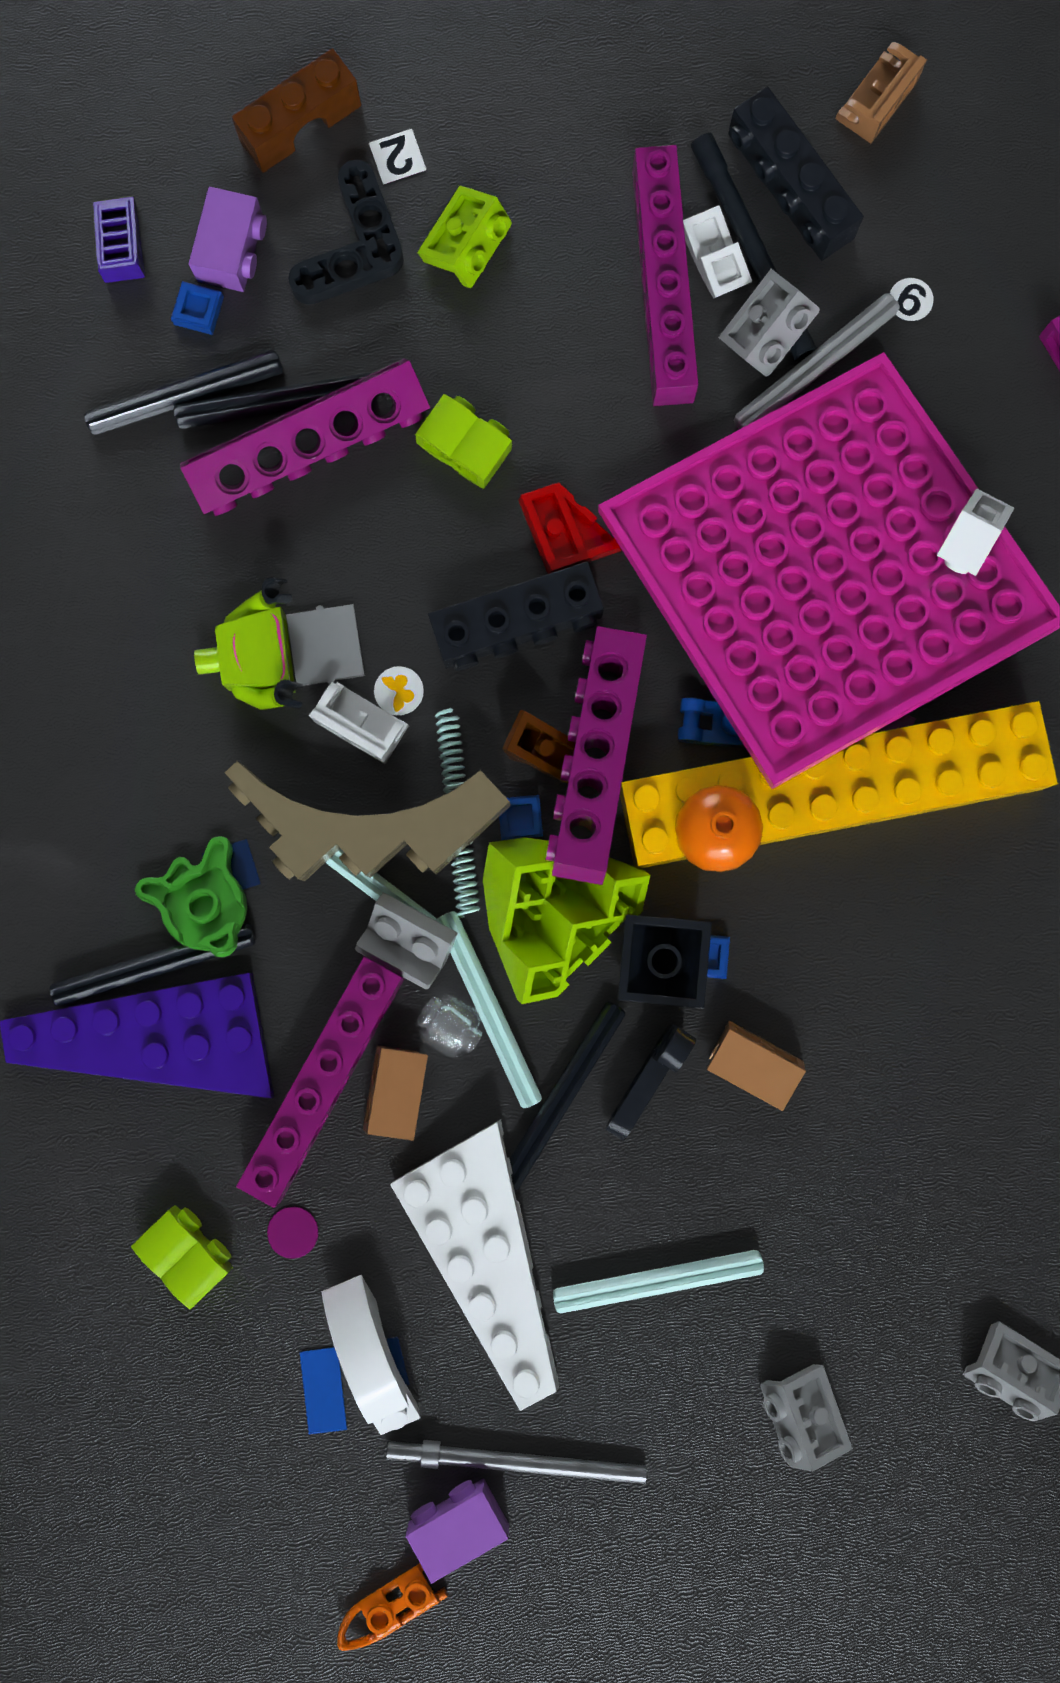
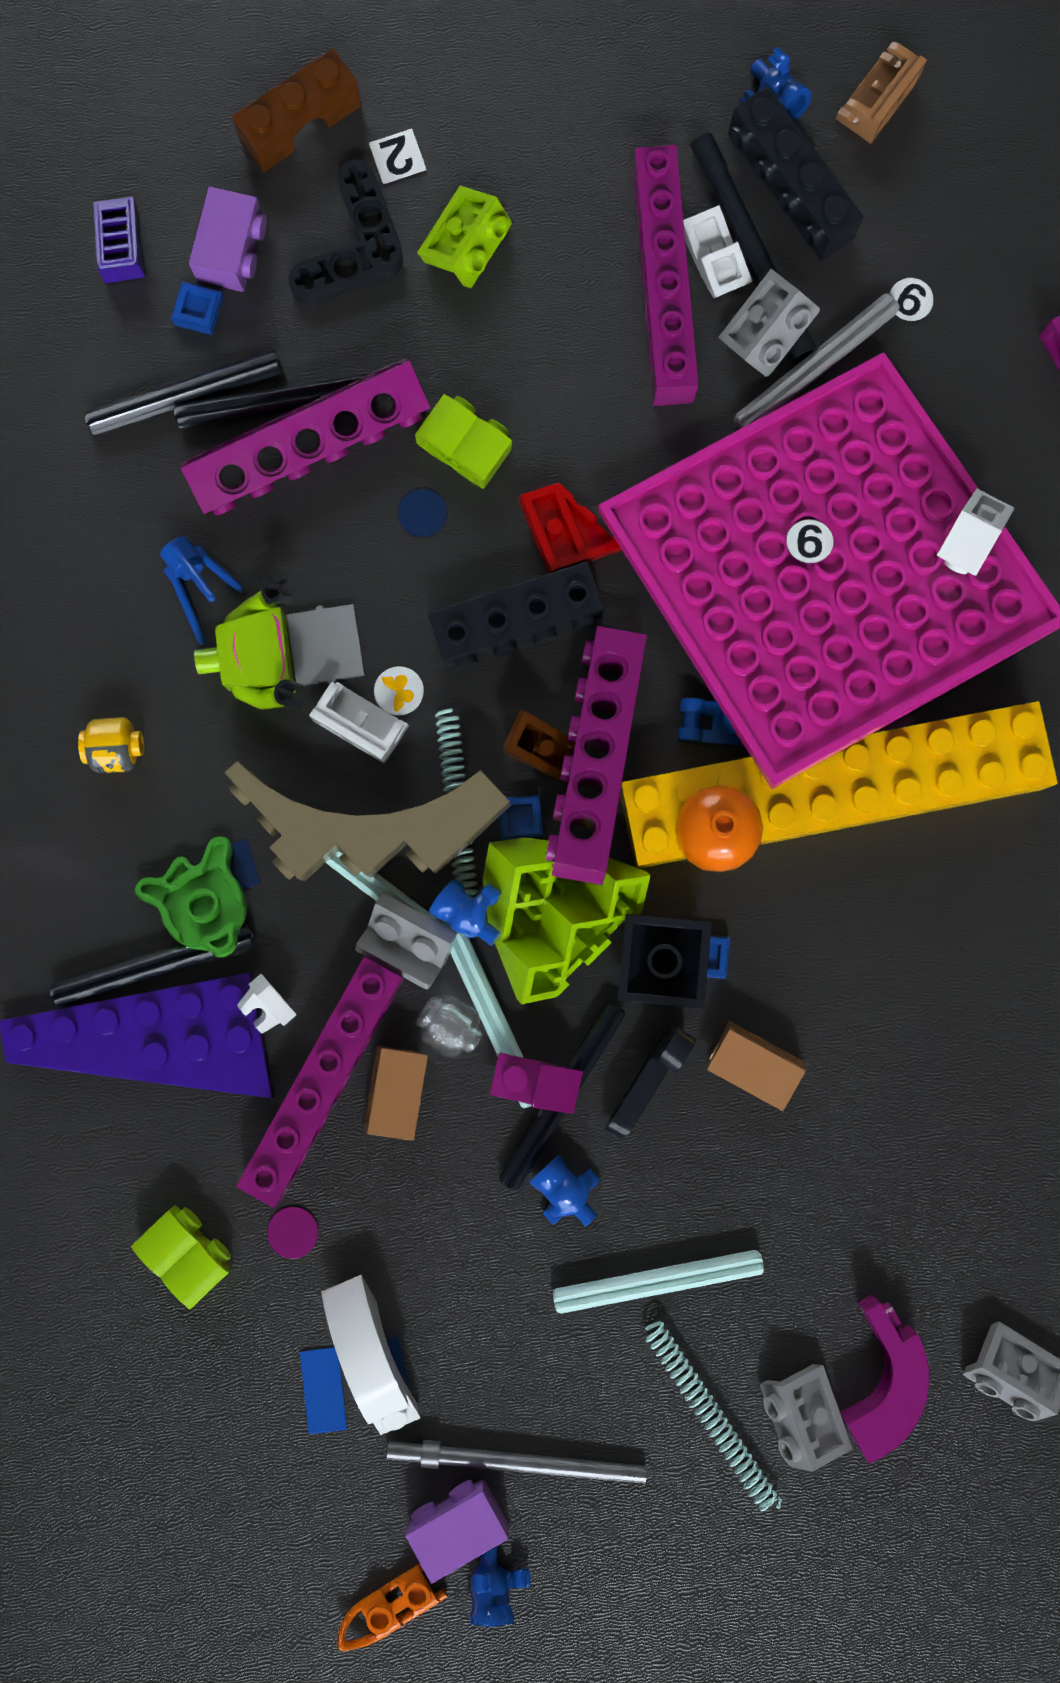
(110, 745): none -> yellow head
(185, 562): none -> blue plant
(273, 1006): none -> white tile
(422, 512): none -> dark blue sticker
(465, 913): none -> blue piece
(479, 1242): white wing -> none
(490, 1591): none -> blue piece
(536, 1083): none -> magenta slope
(566, 1191): none -> blue piece
(740, 1468): none -> light aqua piece
(791, 94): none -> blue piece
(809, 541): none -> white sticker
(899, 1399): none -> magenta arch

